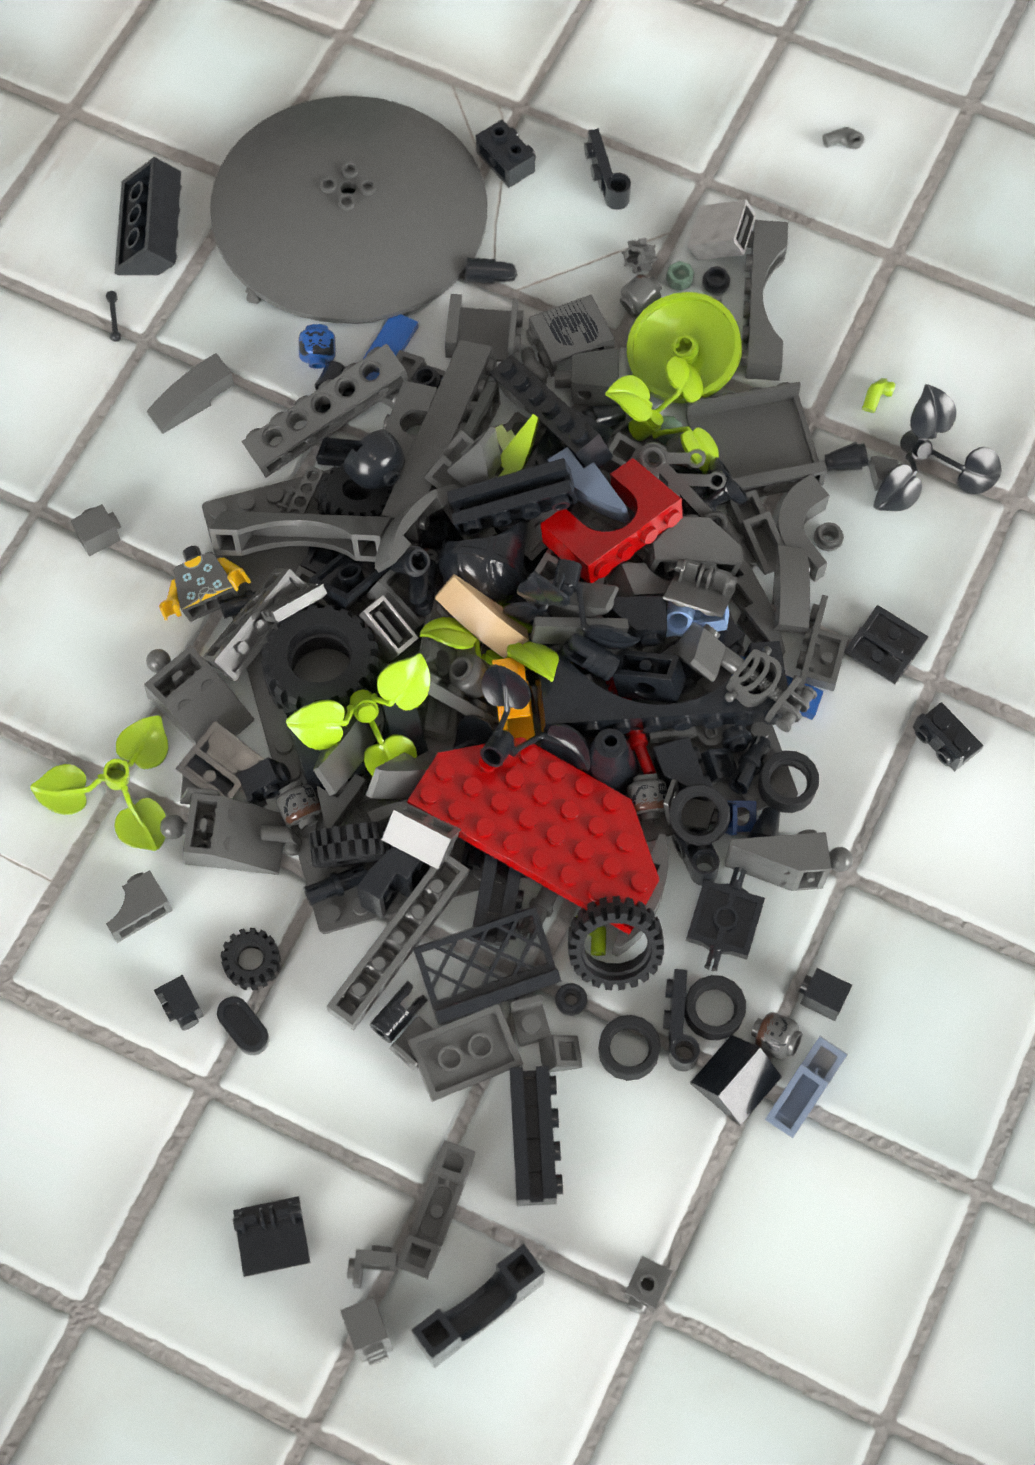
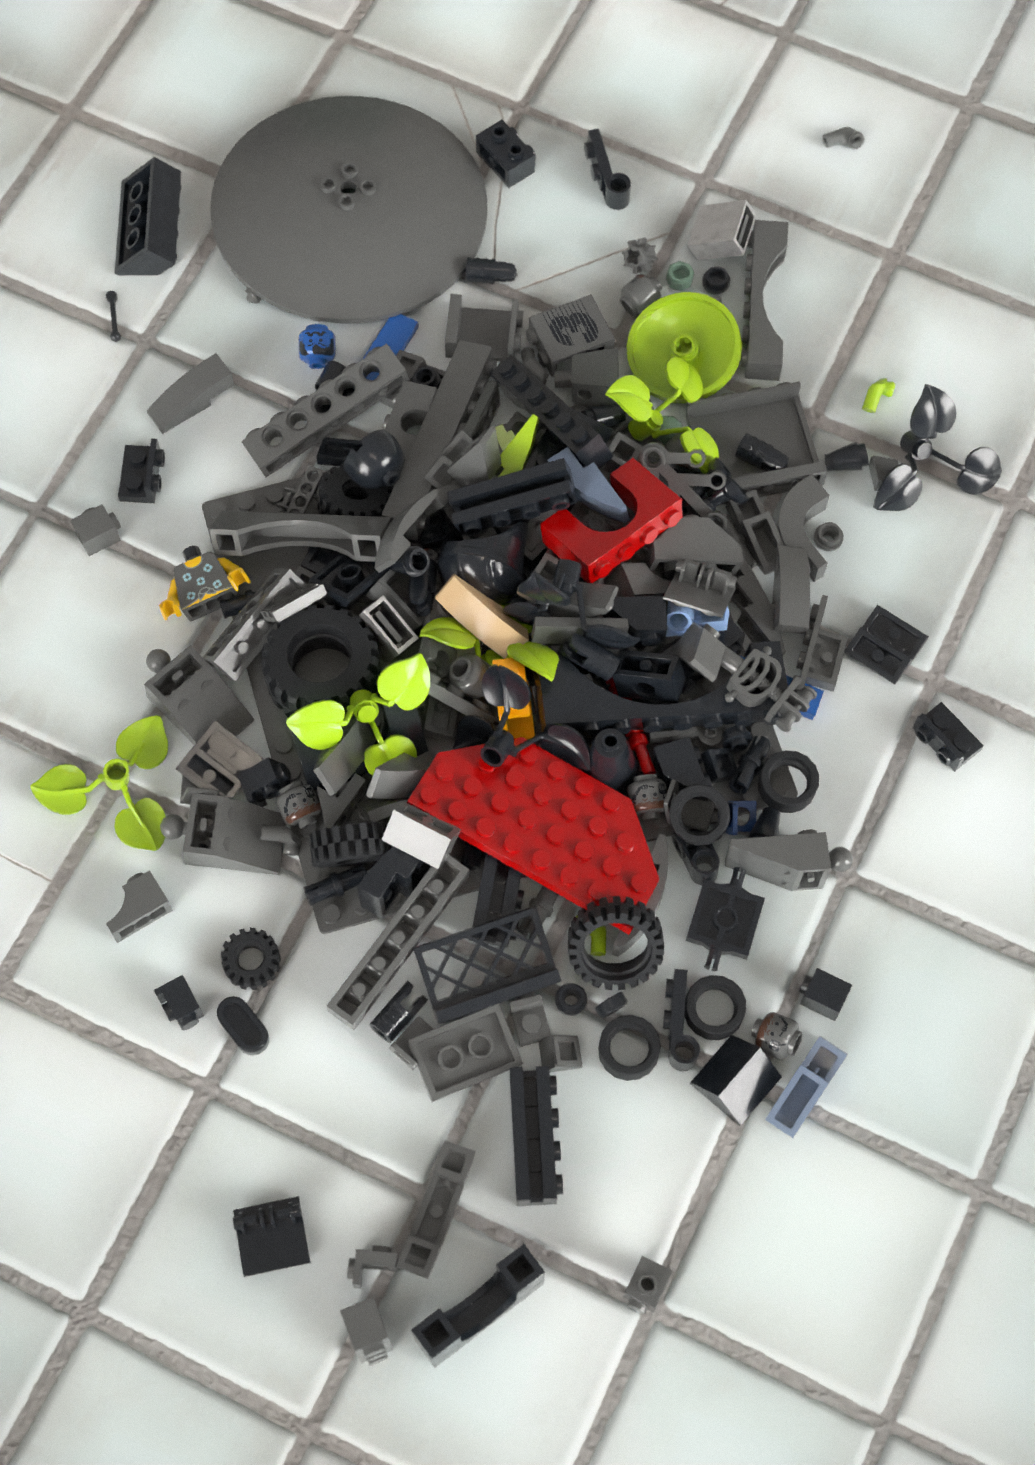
(141, 473): none -> black bracket
(611, 1005): none -> black tile
(761, 454): none -> black hinge

